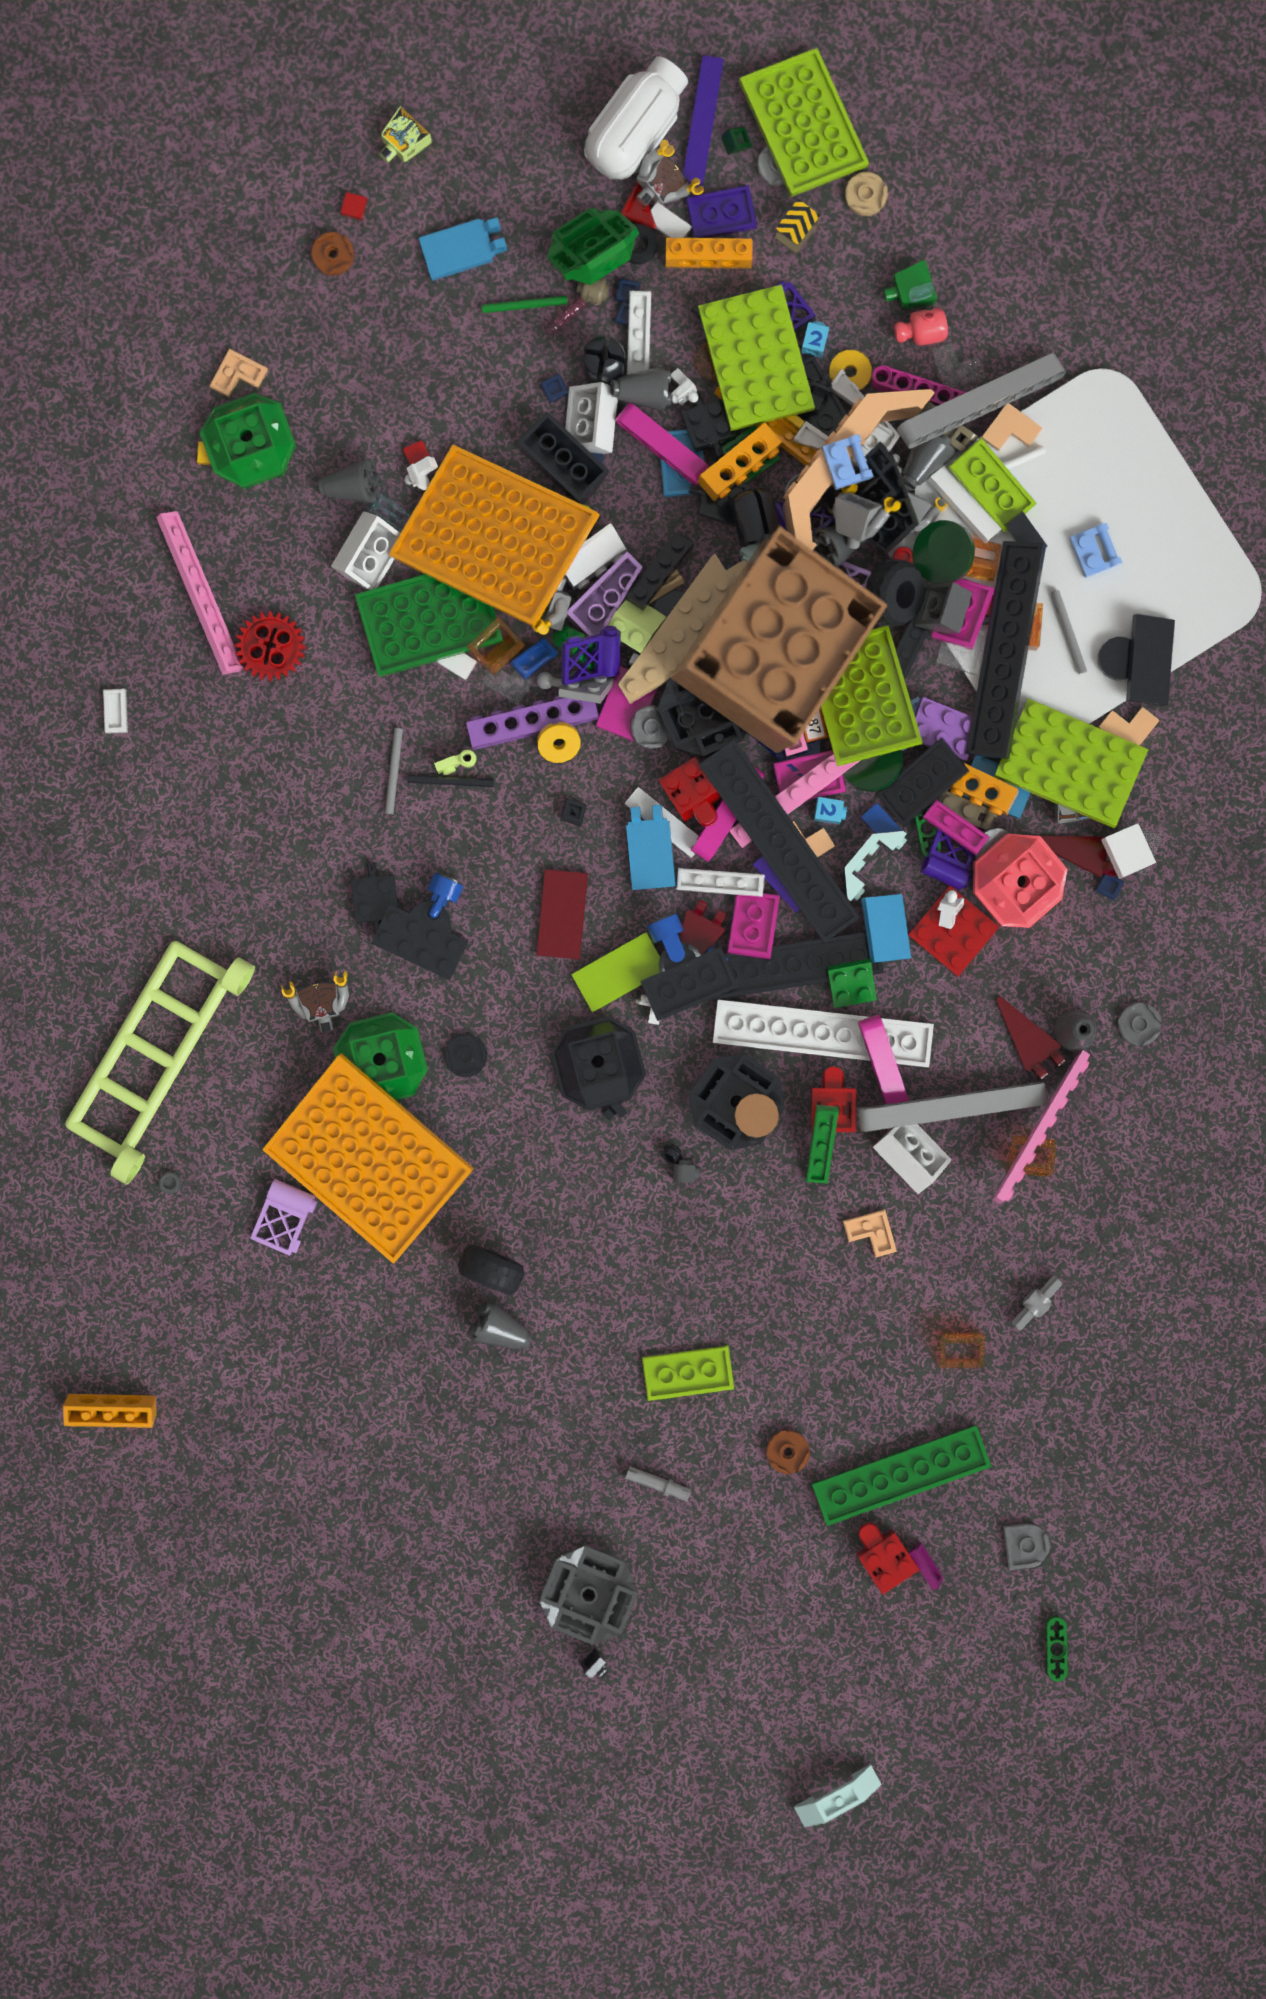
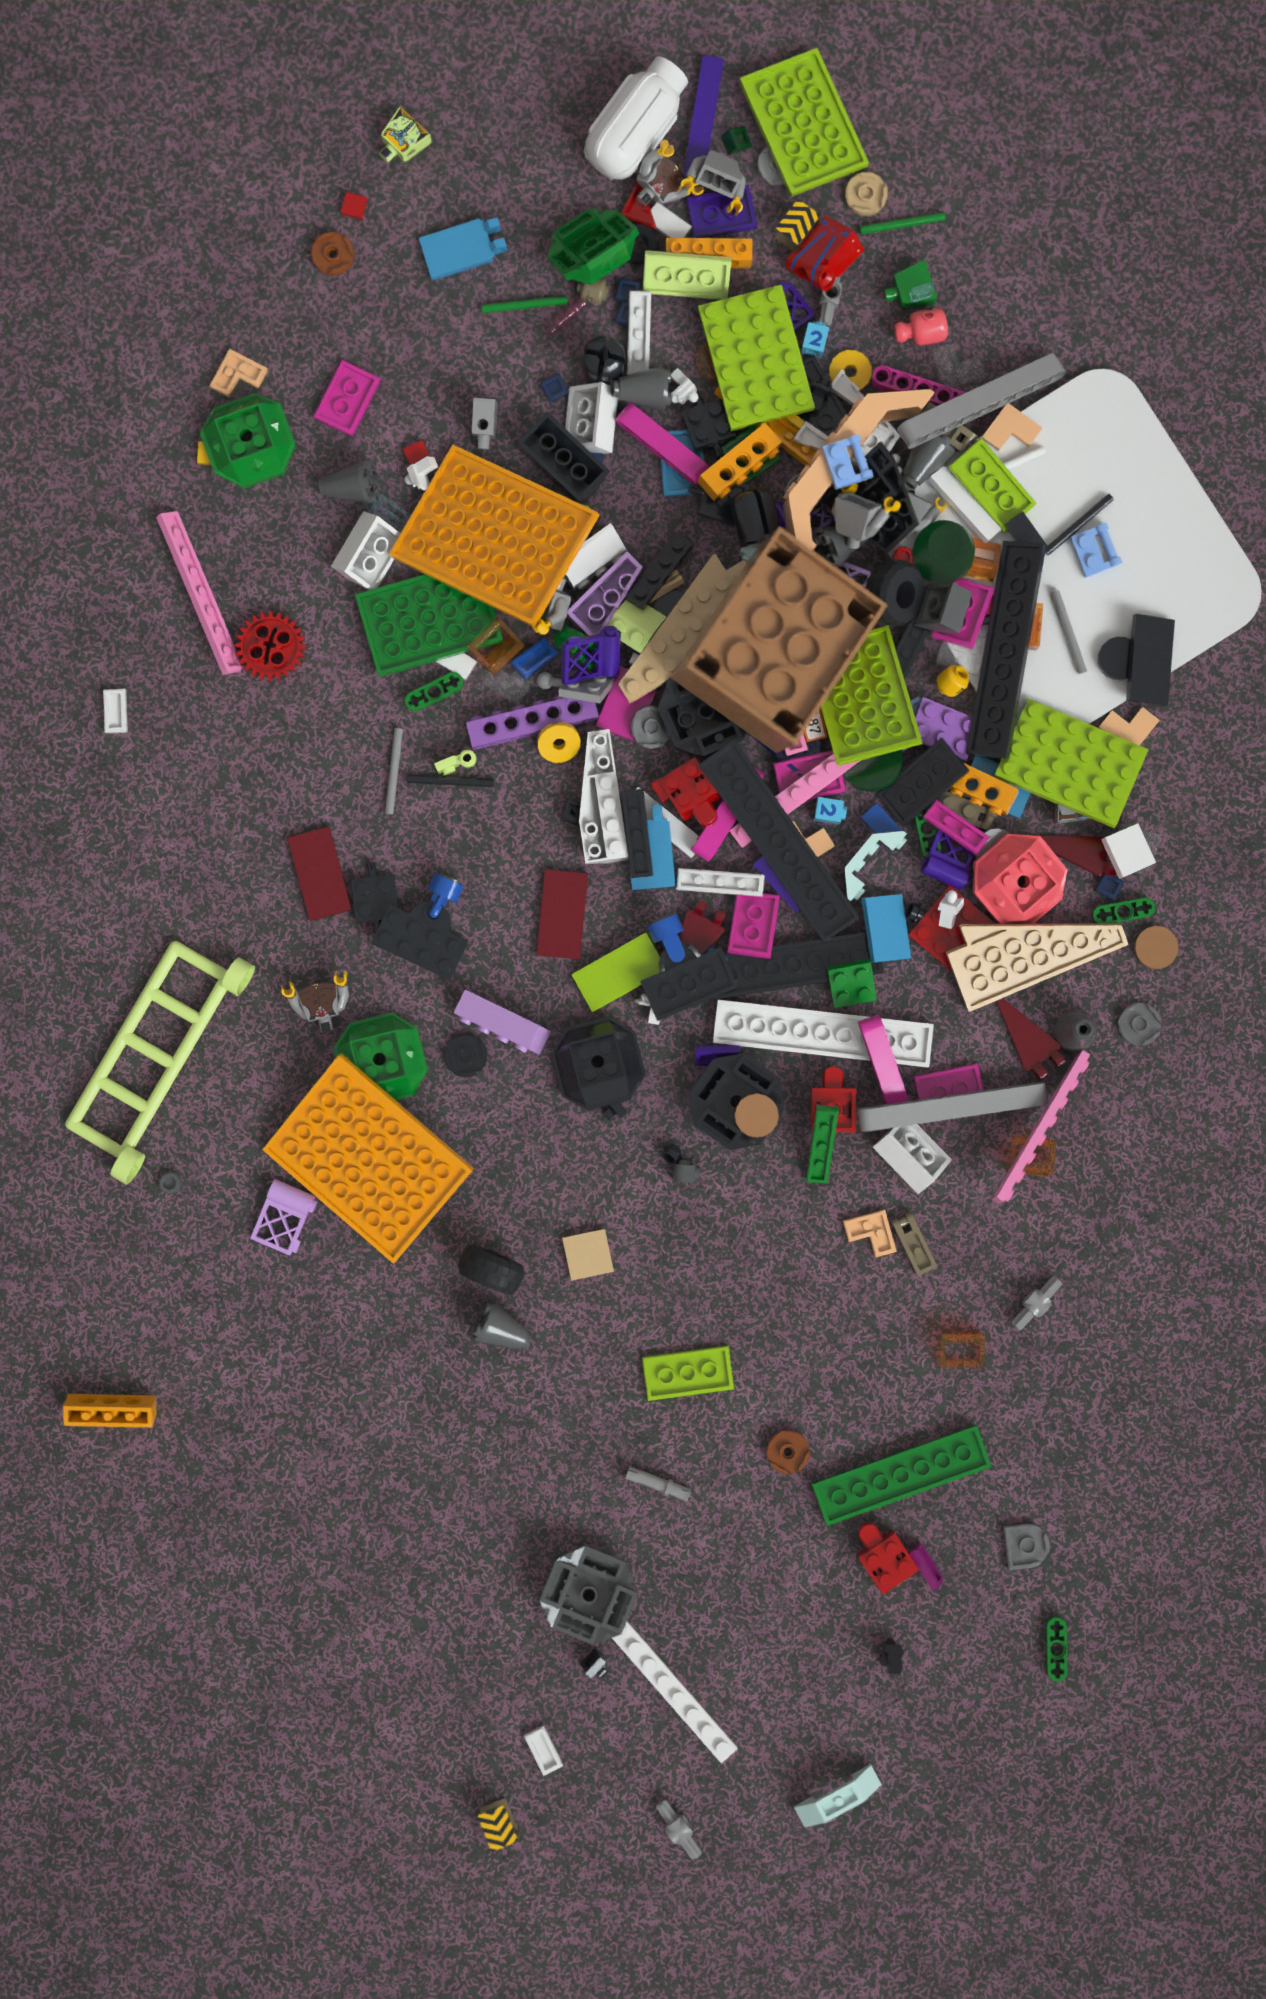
(319, 873): none -> dark red tile
(347, 398): none -> dark pink tile
(451, 690): none -> green beam
(484, 411): none -> light grey torso
(498, 1824): none -> piece
(502, 1022): none -> lavender wedge
(543, 1750): none -> white tile
(588, 1254): none -> tan tile
(600, 804): none -> white wedge
(637, 833): none -> black plate
(660, 791): none -> red tile
(675, 1693): none -> white plate
(678, 1829): none -> light grey axle
(686, 275): none -> yellowish green tile
(707, 1053): none -> dark purple plate
(719, 174): none -> light grey torso
(825, 253): none -> red piece
(829, 304): none -> light grey axle
(892, 1657): none -> black piece
(902, 223): none -> green bar
(914, 912): none -> black plate
(914, 1244): none -> dark tan plate
(949, 1082): none -> dark pink tile
(952, 680): none -> yellow head
(1016, 956): none -> tan wing
(1078, 524): none -> black piece
(1137, 903): none -> green beam
(1156, 947): none -> medium nougat tile

